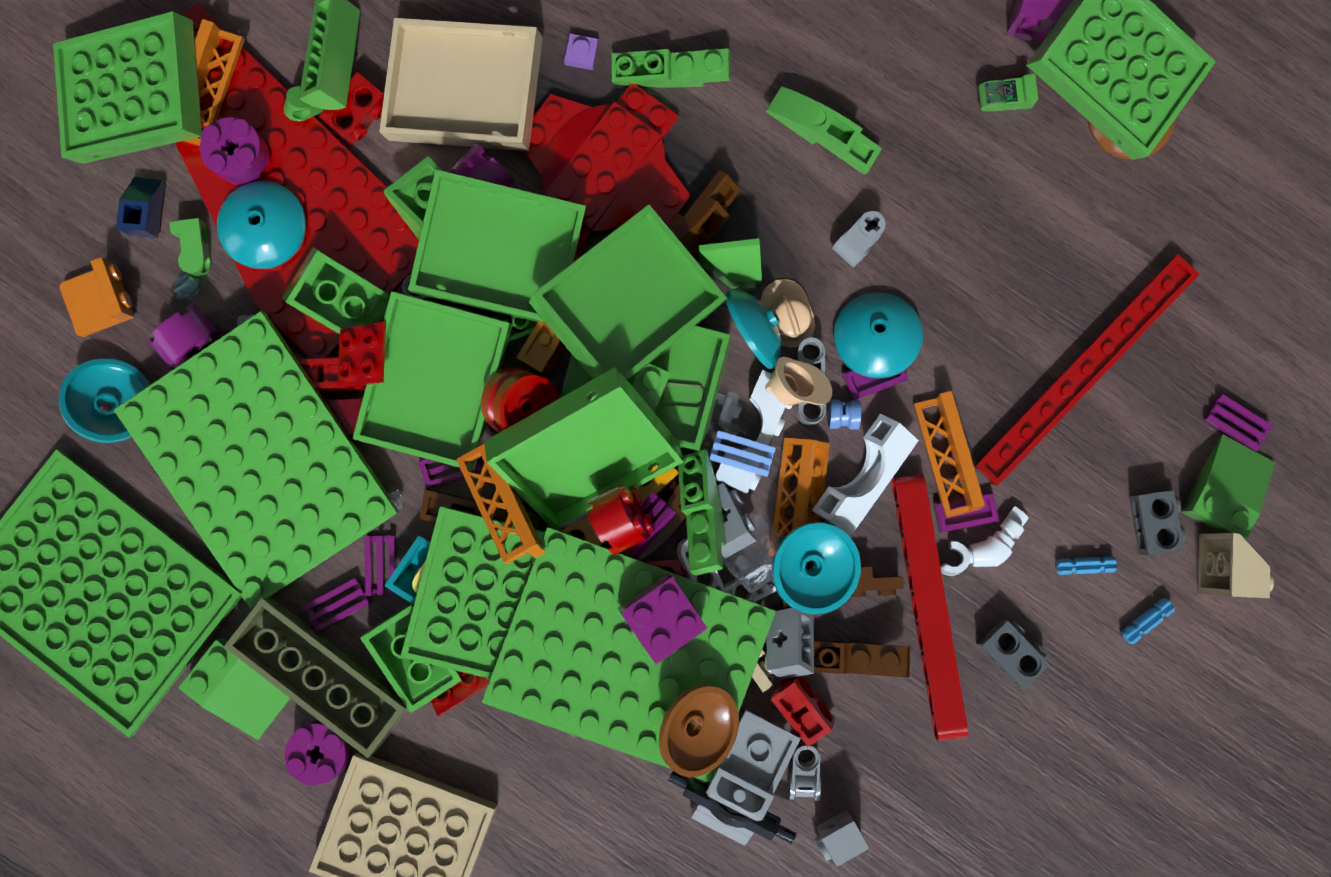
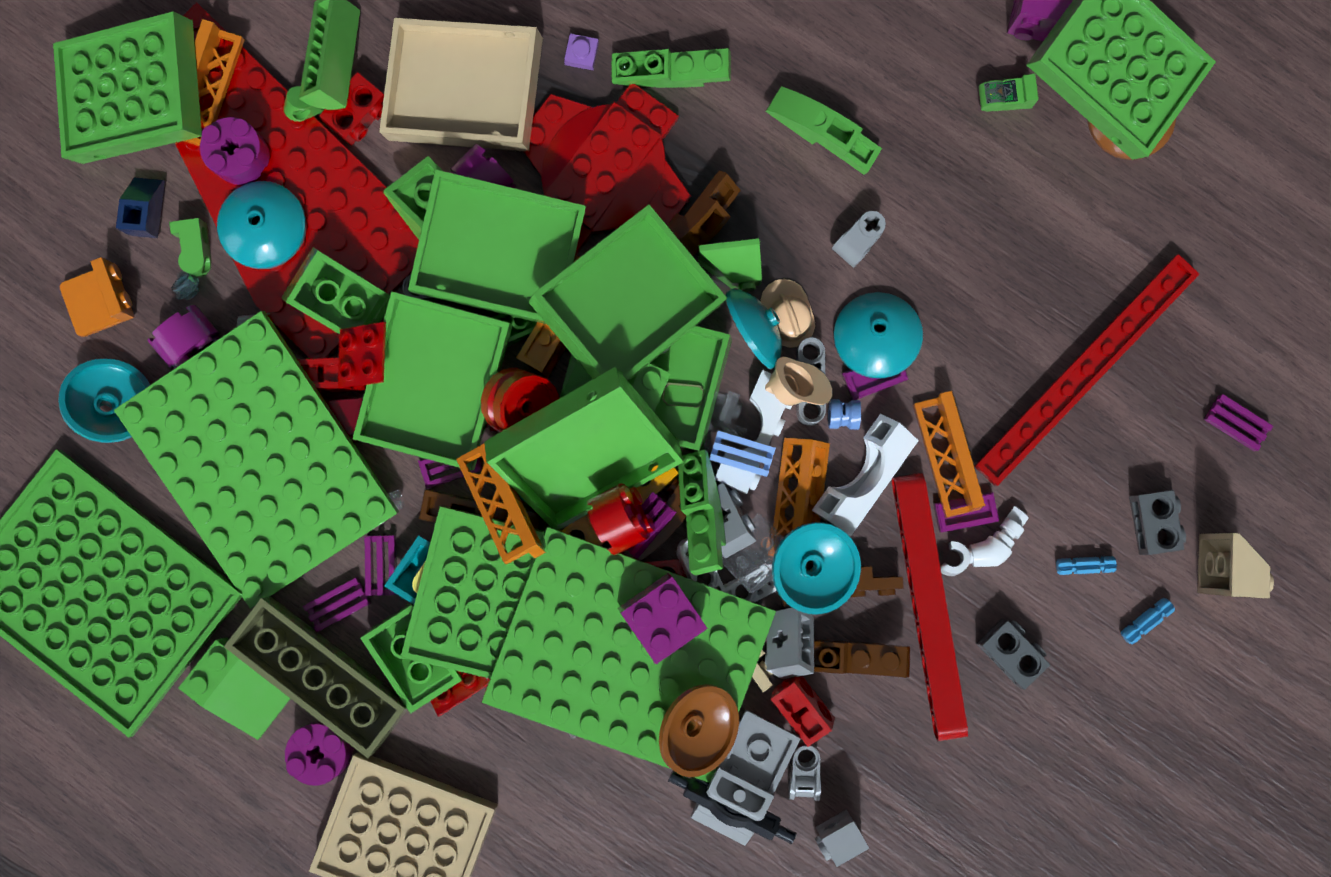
(1230, 488): bright green slope -> none

